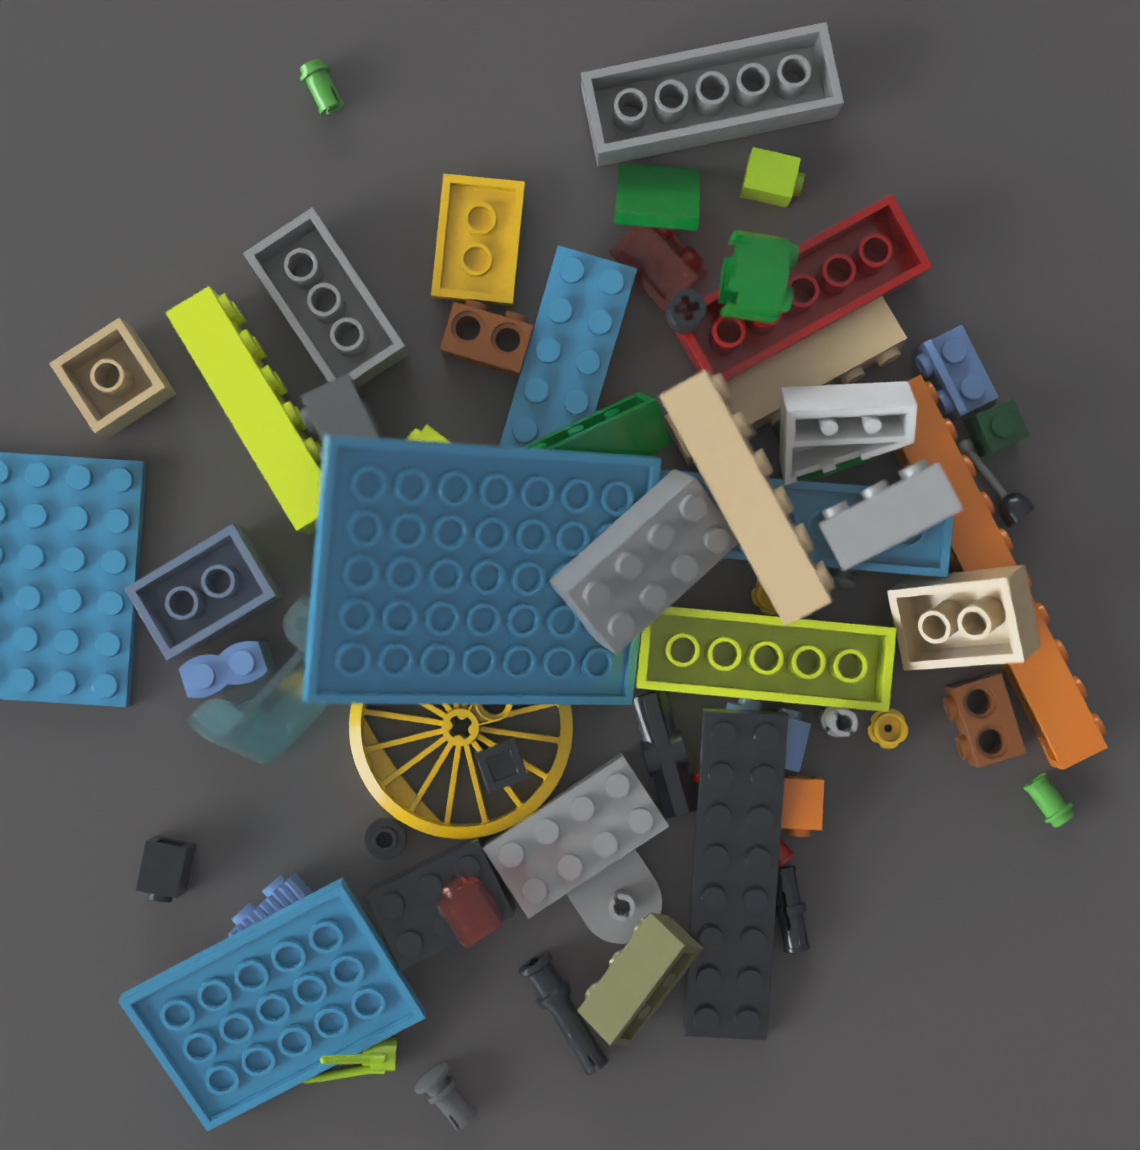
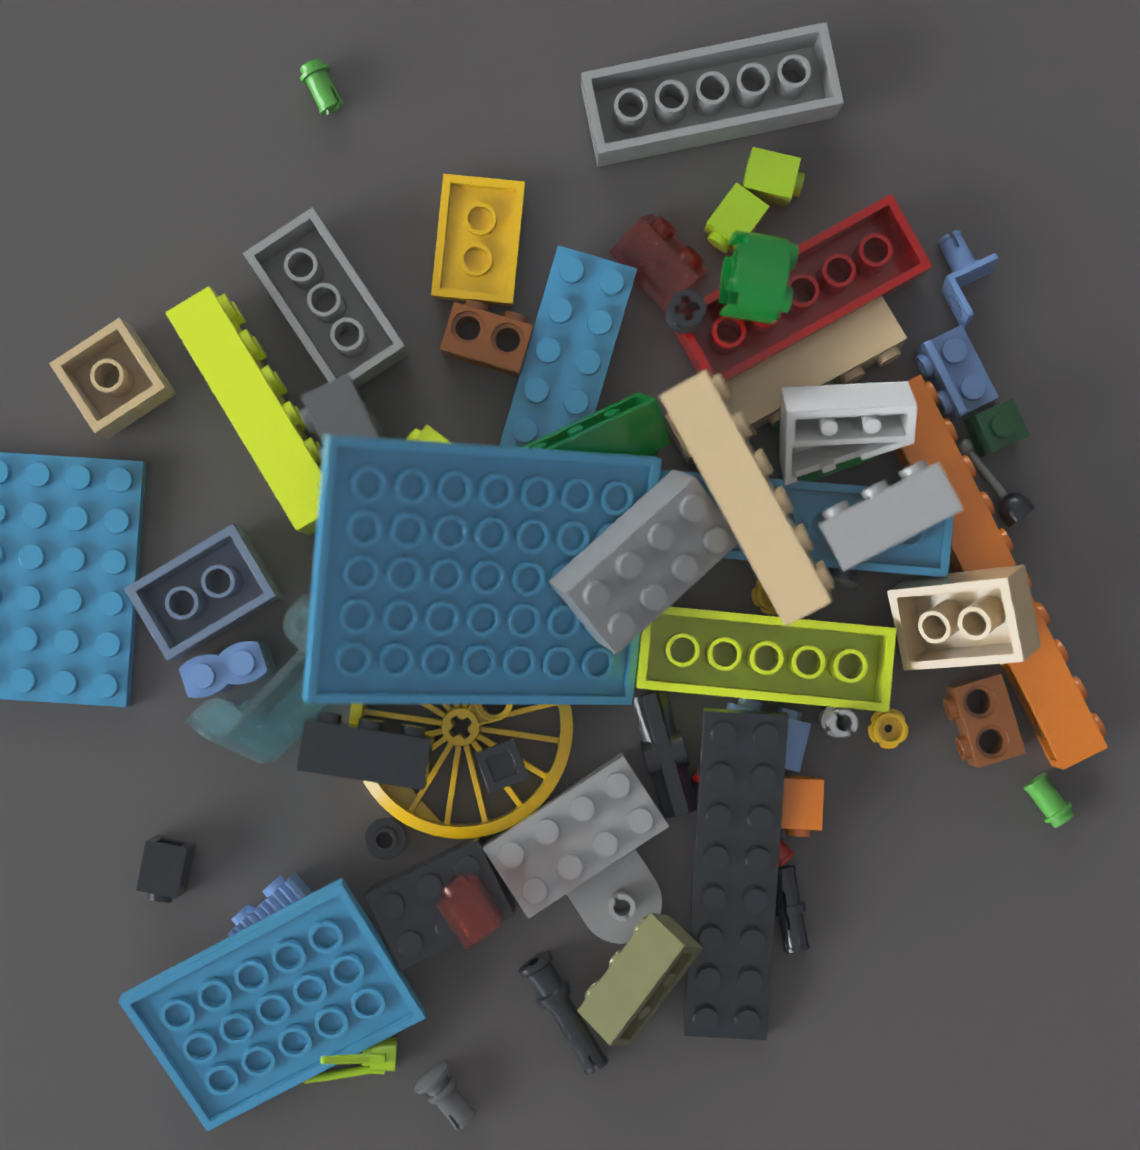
(366, 751): none -> black brick
(657, 196): green tile -> none
(737, 211): none -> lime brick
(965, 271): none -> medium blue bracket

